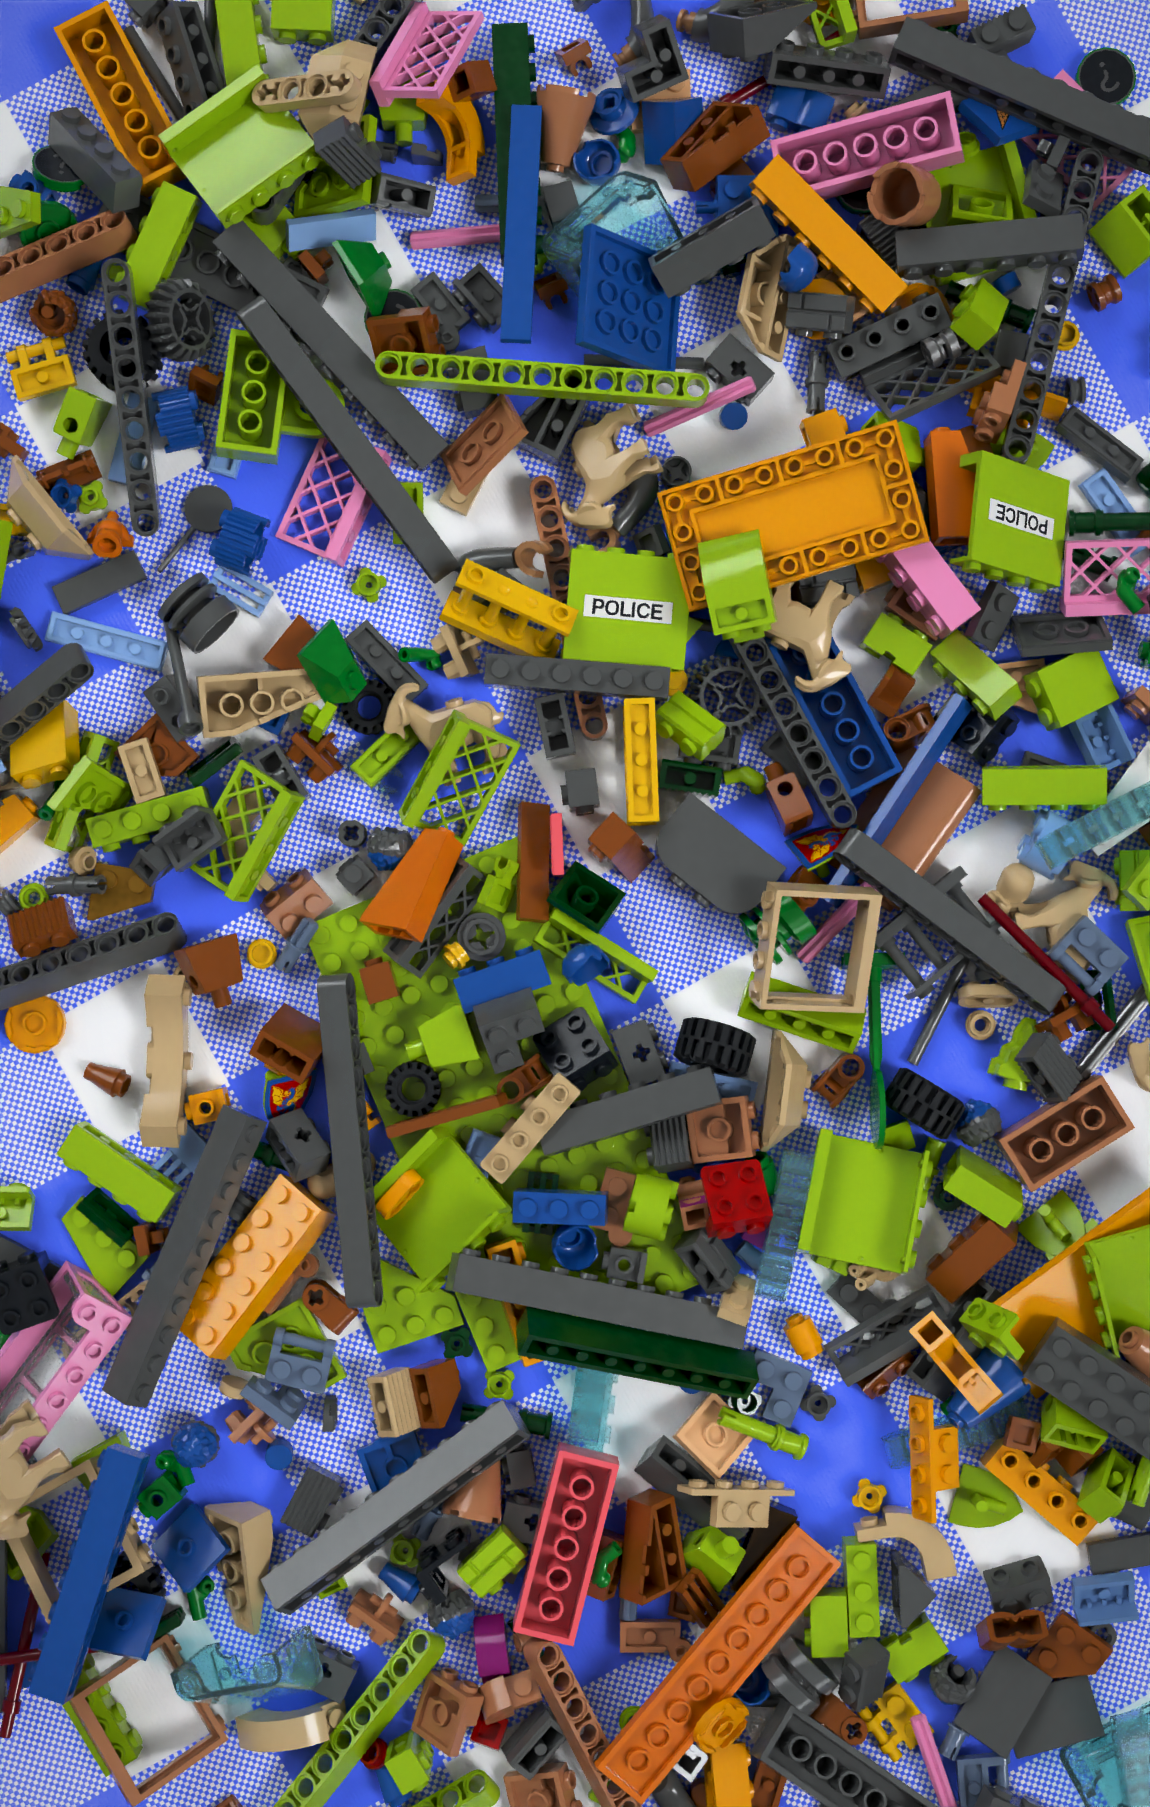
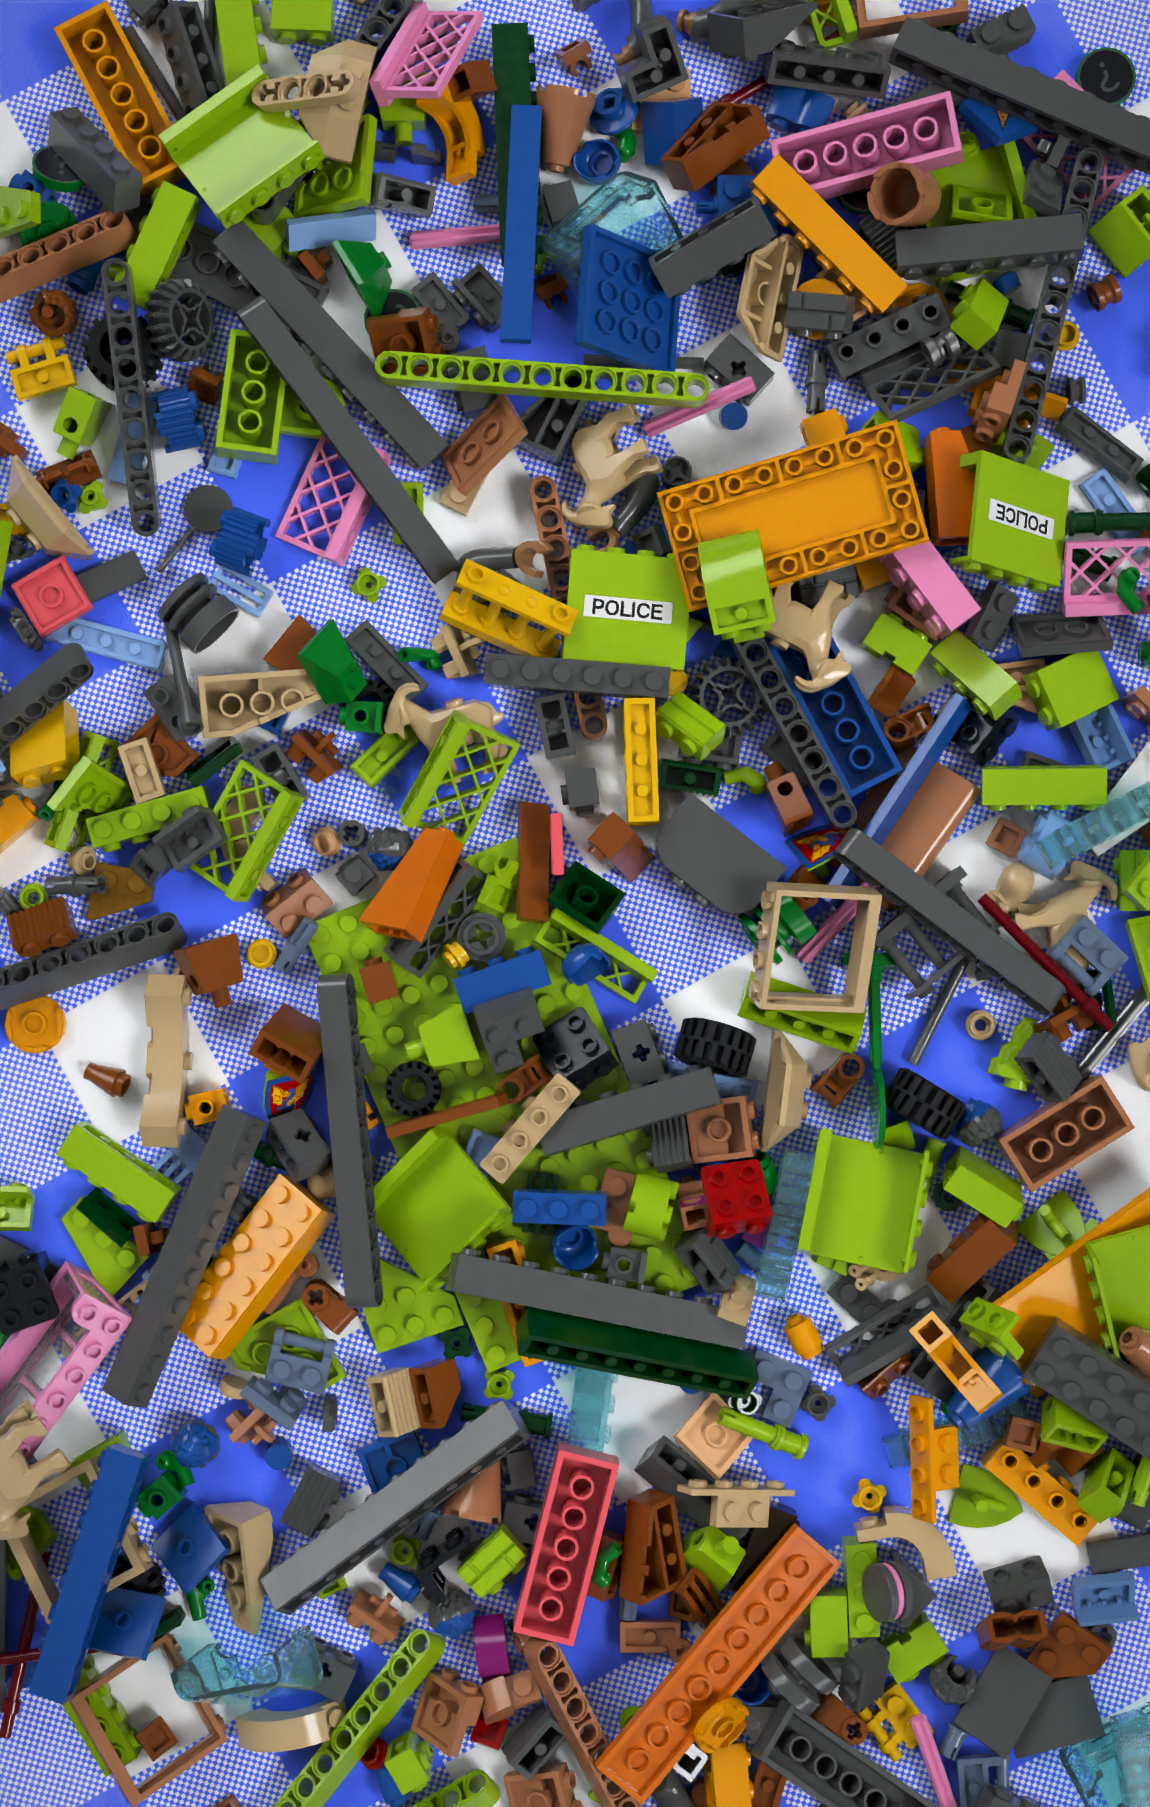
(52, 596): none -> coral tile
(110, 536): orange piece -> none
(156, 1738): none -> dark orange tile
(318, 719): lime tile -> none
(326, 841): none -> light nougat plate
(347, 151): dark grey brick -> none
(374, 717): none -> green brick
(399, 1194): light orange beam -> none
(801, 270): blue hair -> none
(887, 1591): none -> dark grey head
(980, 995): tan plate -> none
(1006, 837): none -> nougat plate

